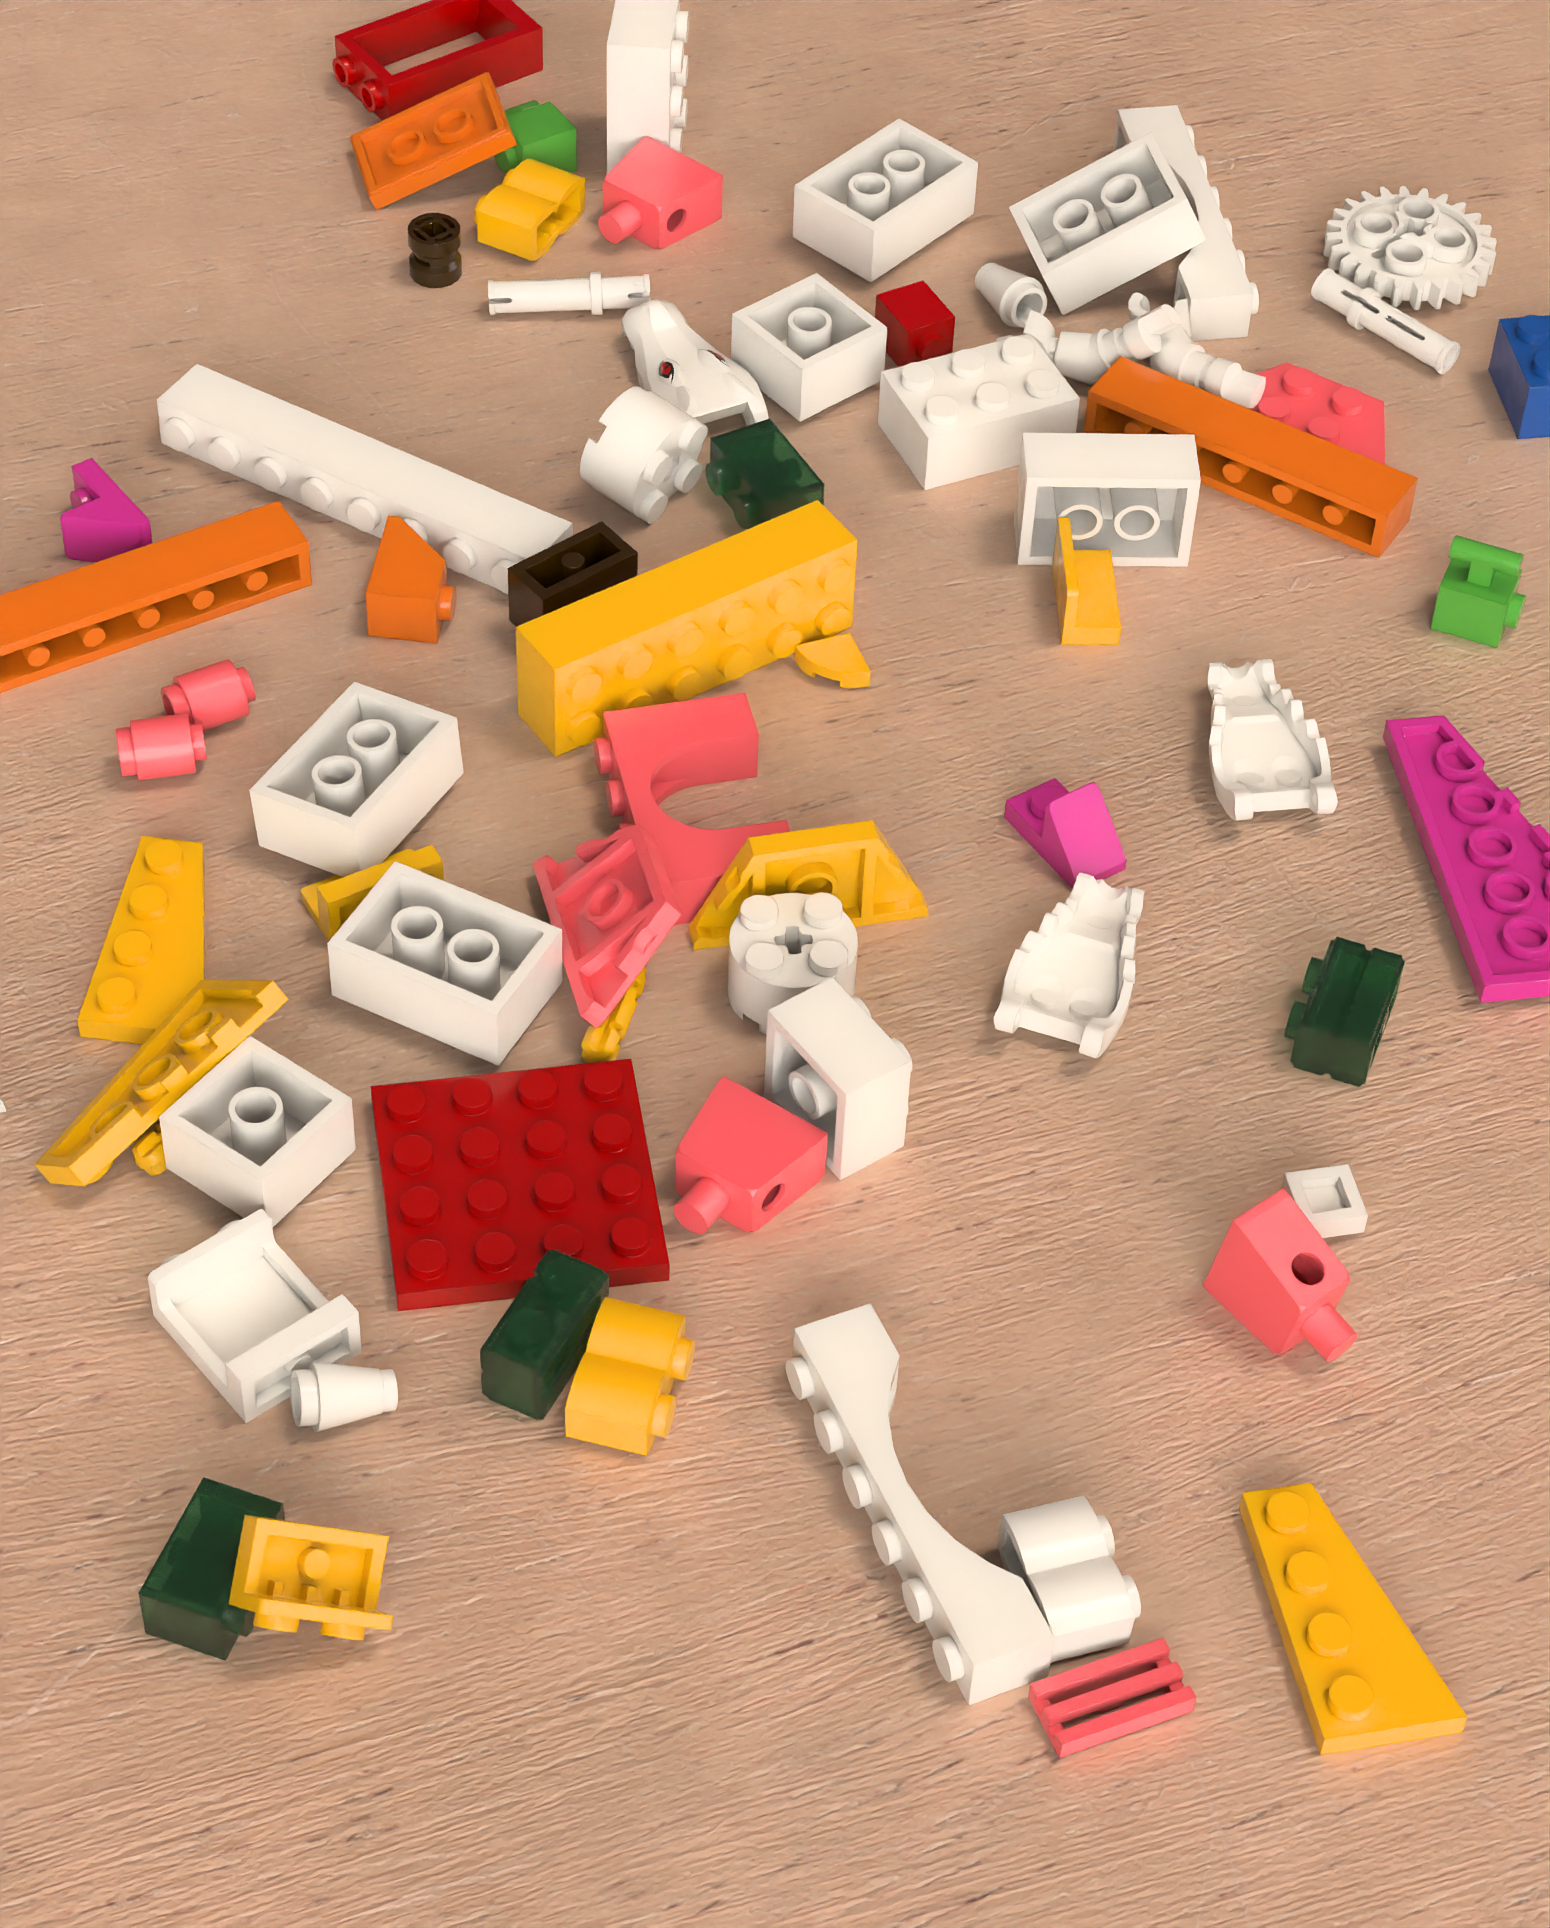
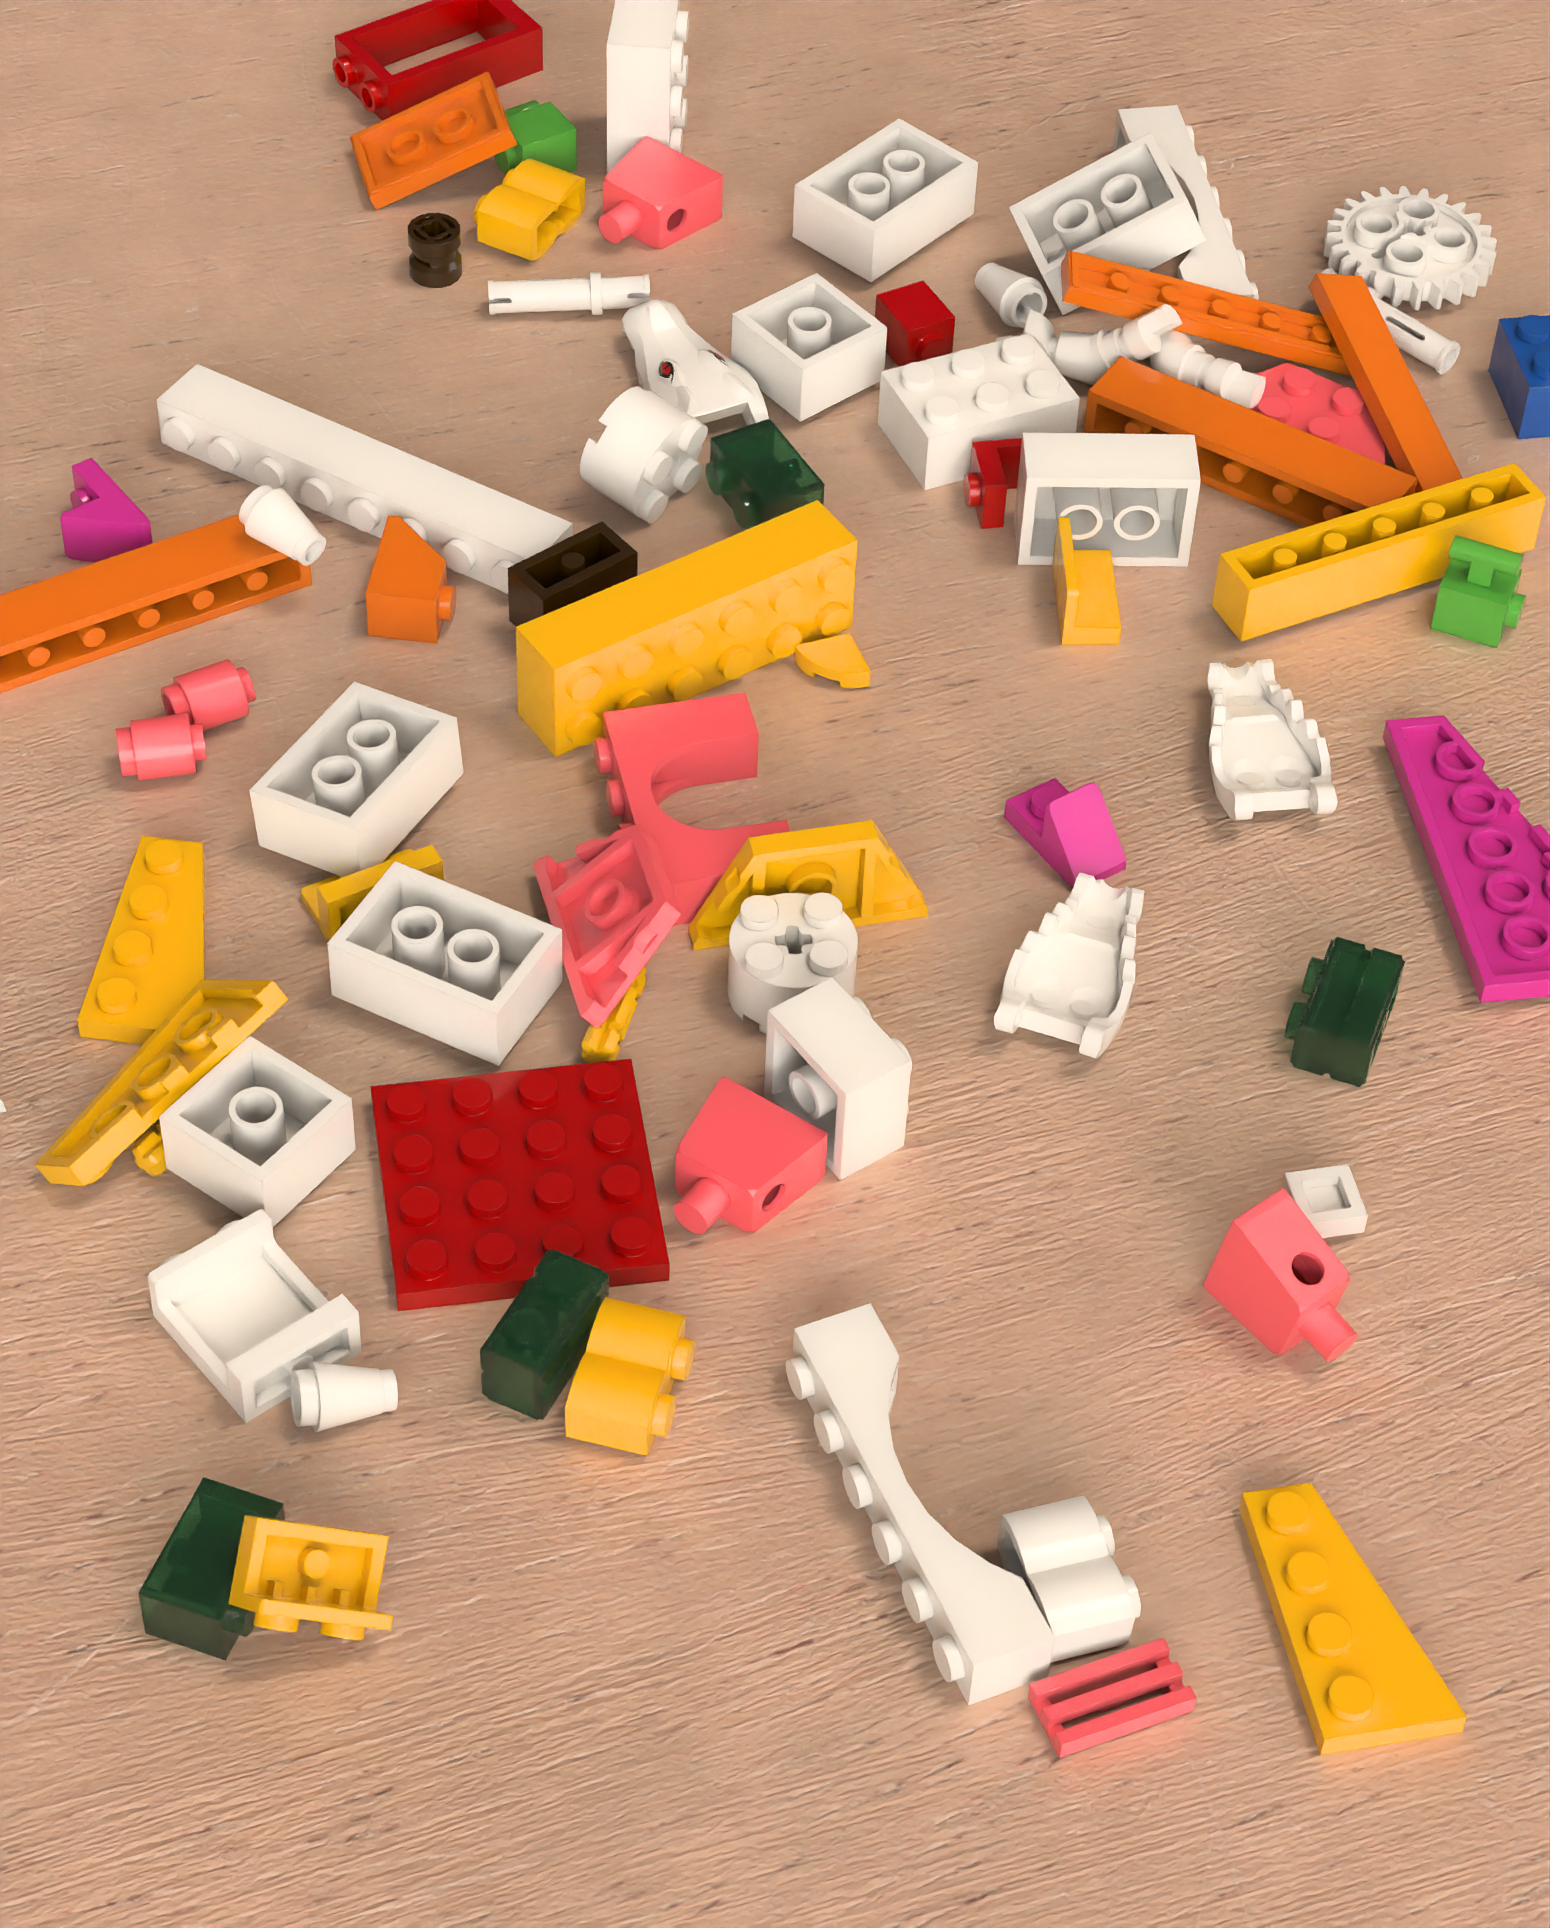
(280, 524): none -> white cone
(992, 472): none -> red bracket
(1202, 309): none -> orange tile
(1372, 551): none -> yellow brick
(1384, 380): none -> orange tile

